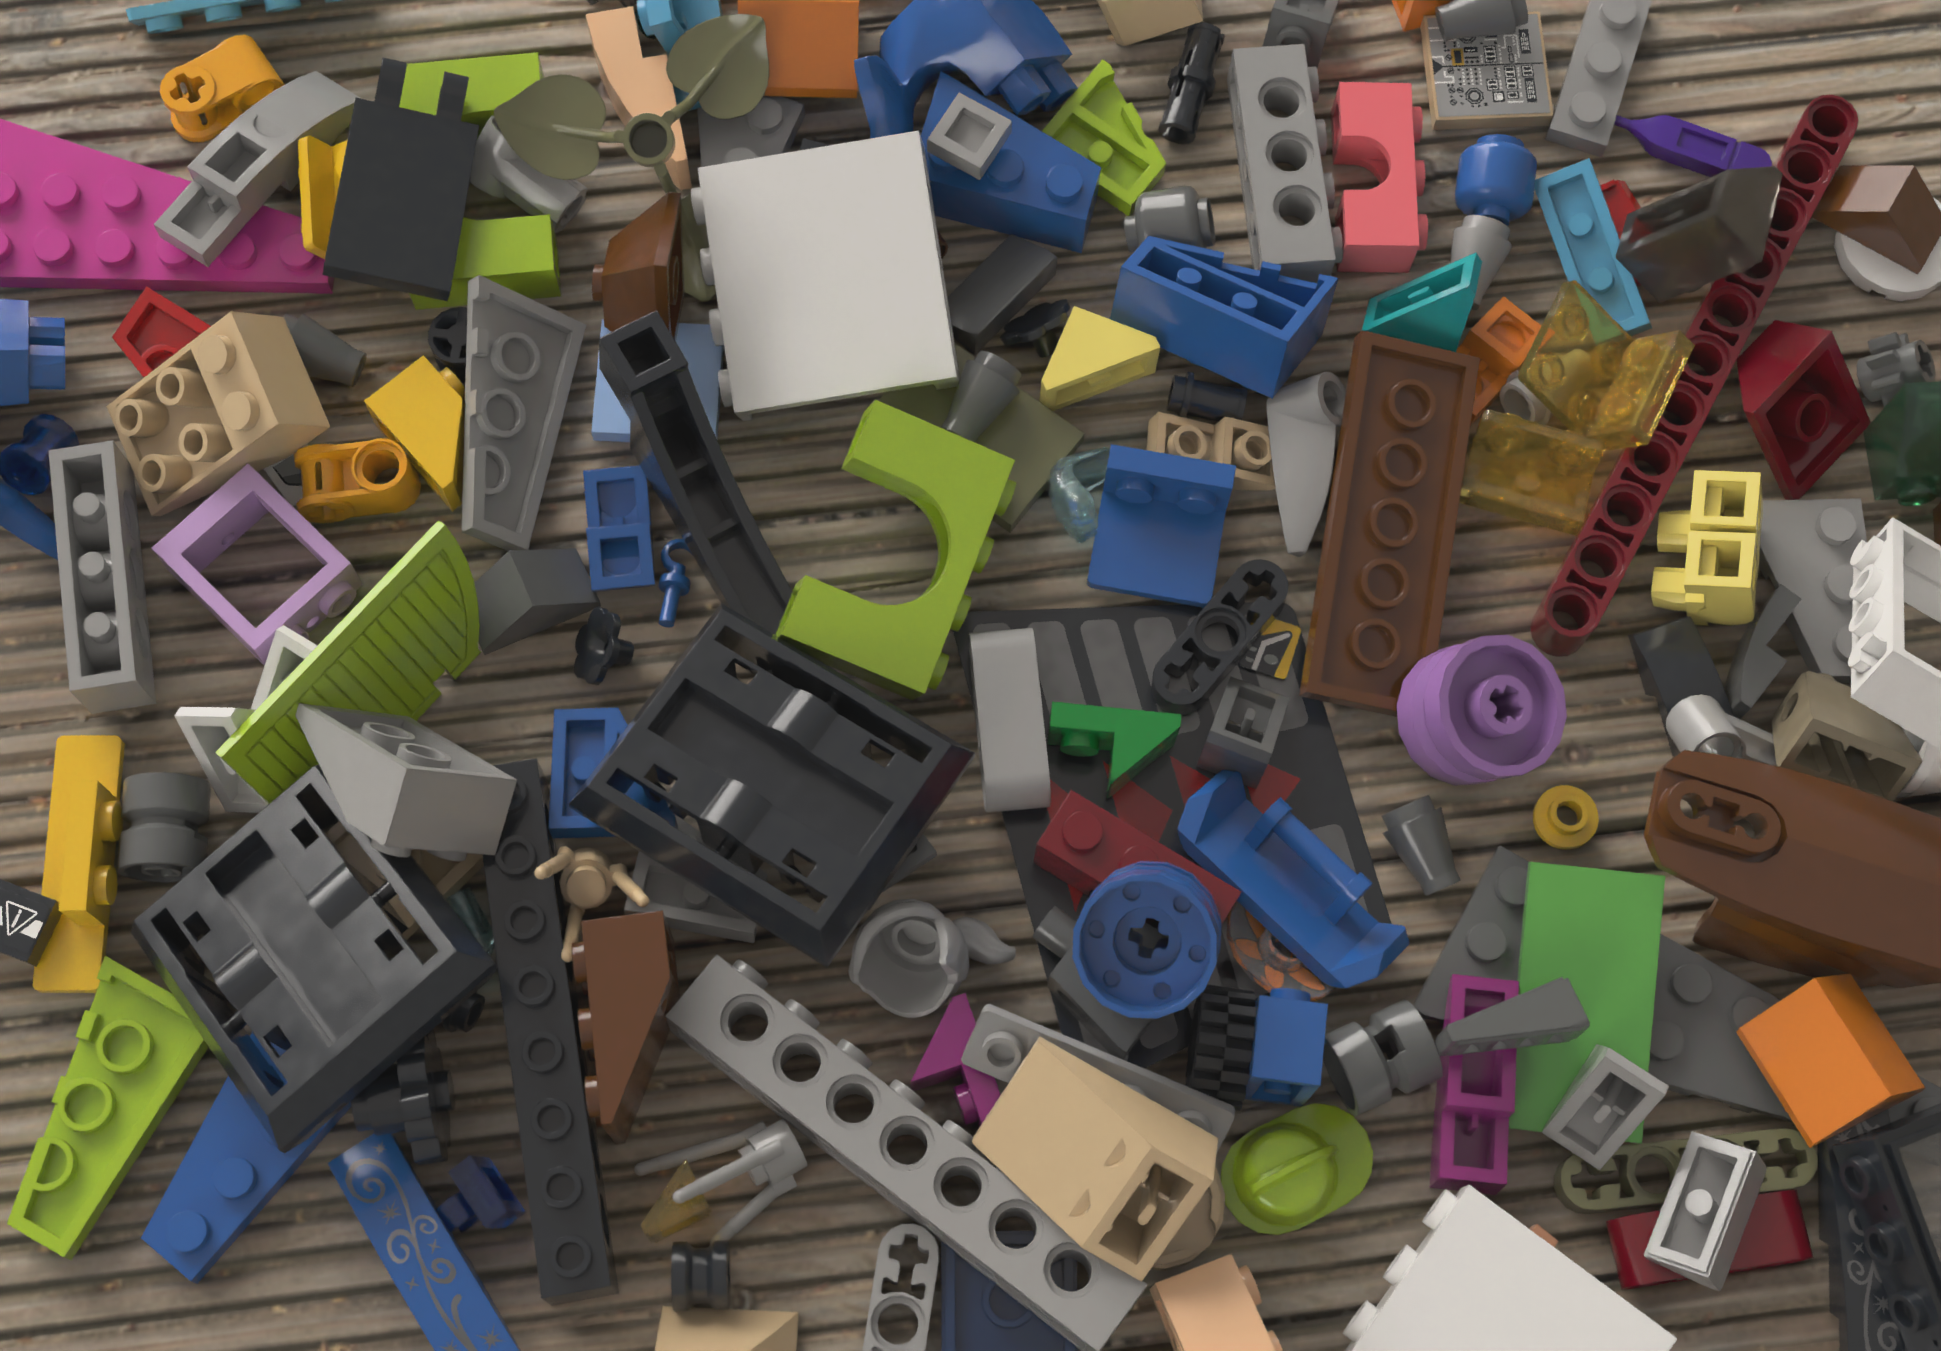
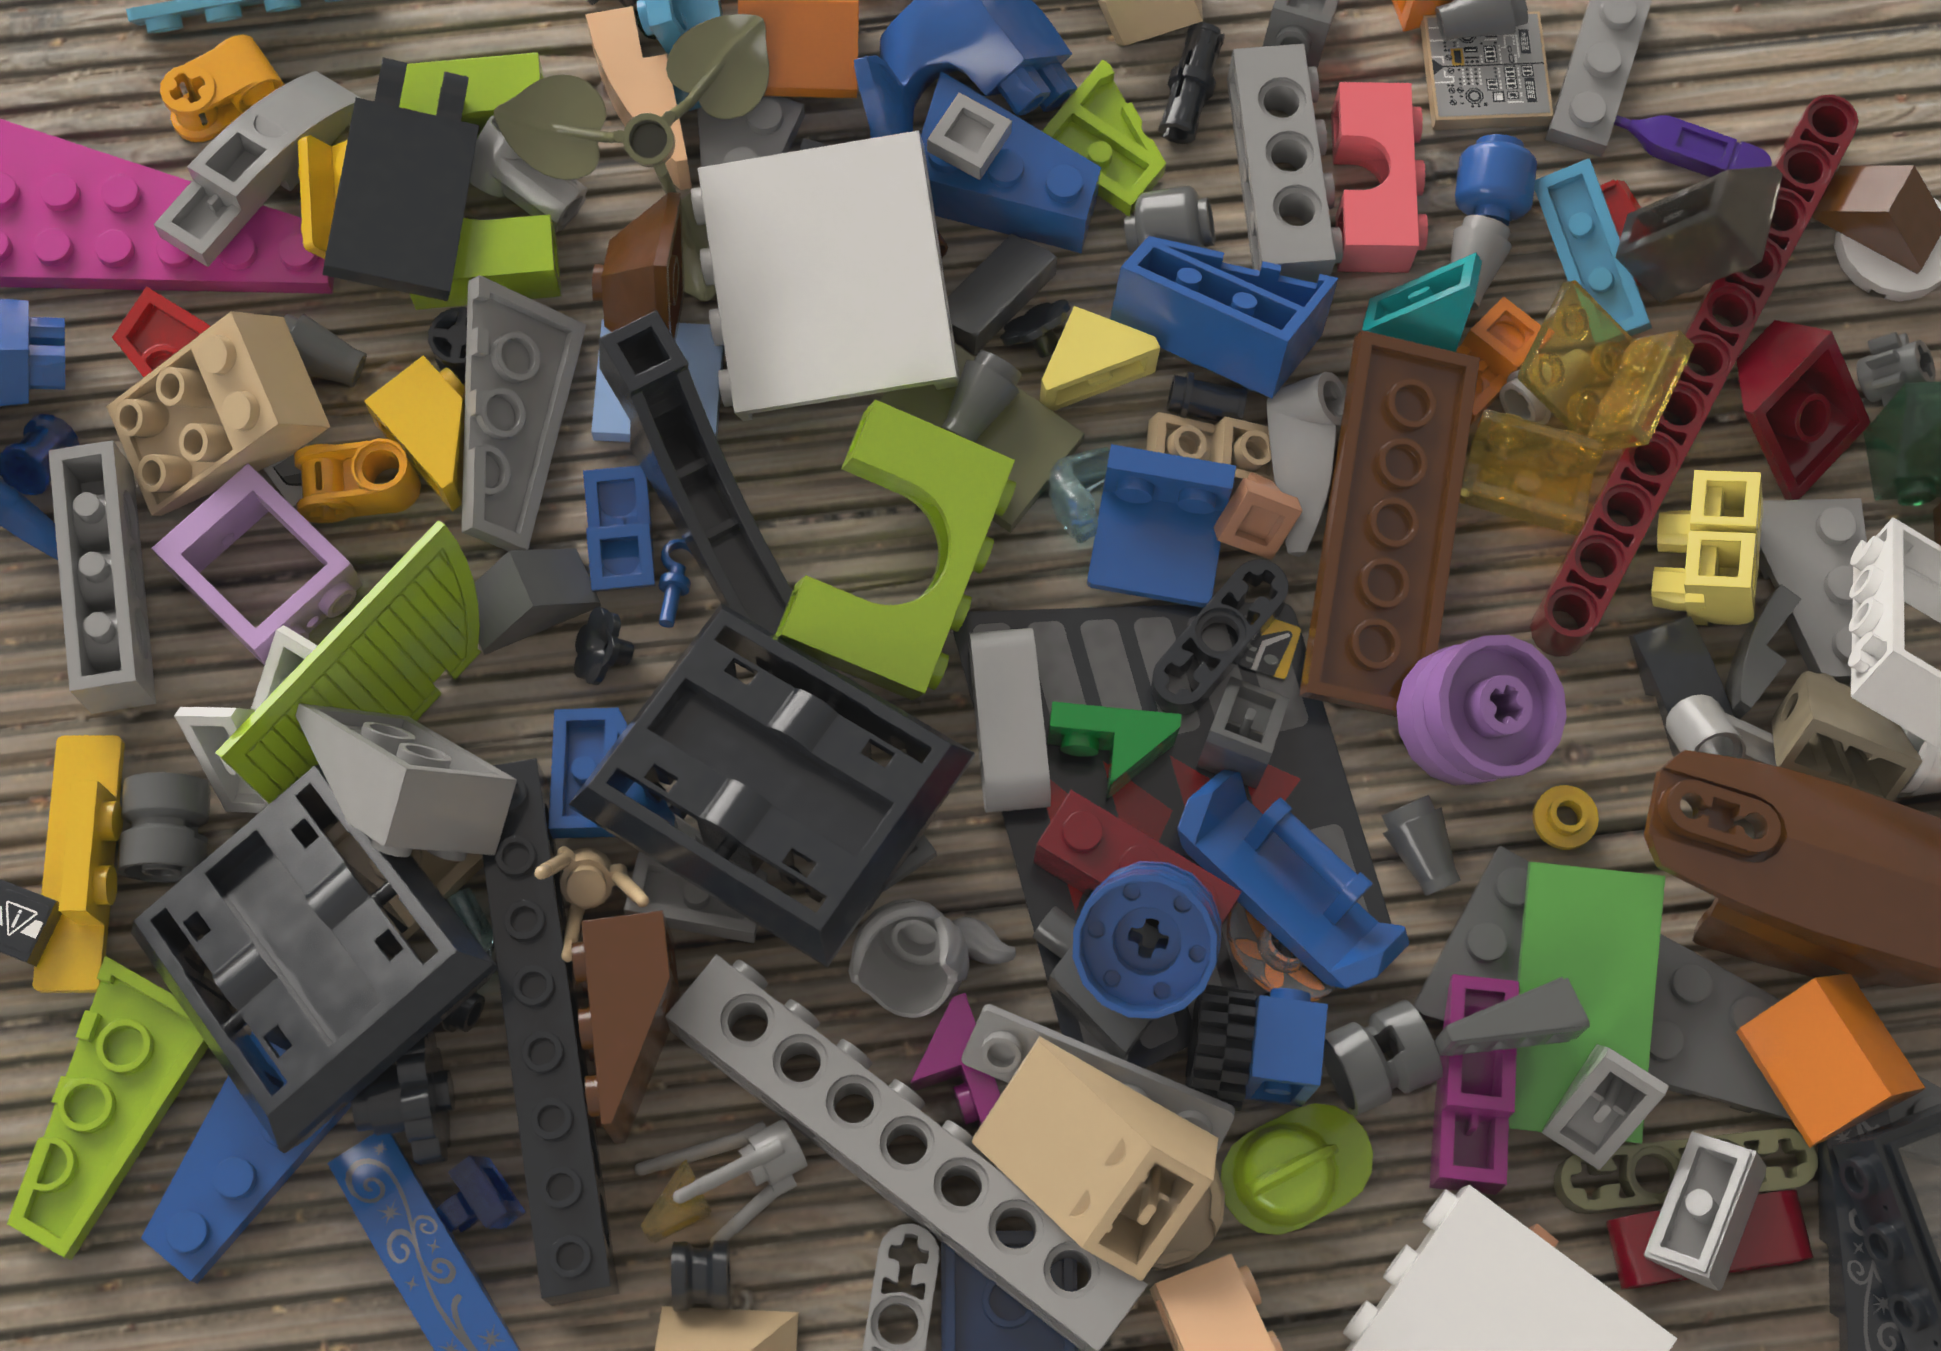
(1257, 517): none -> nougat tile

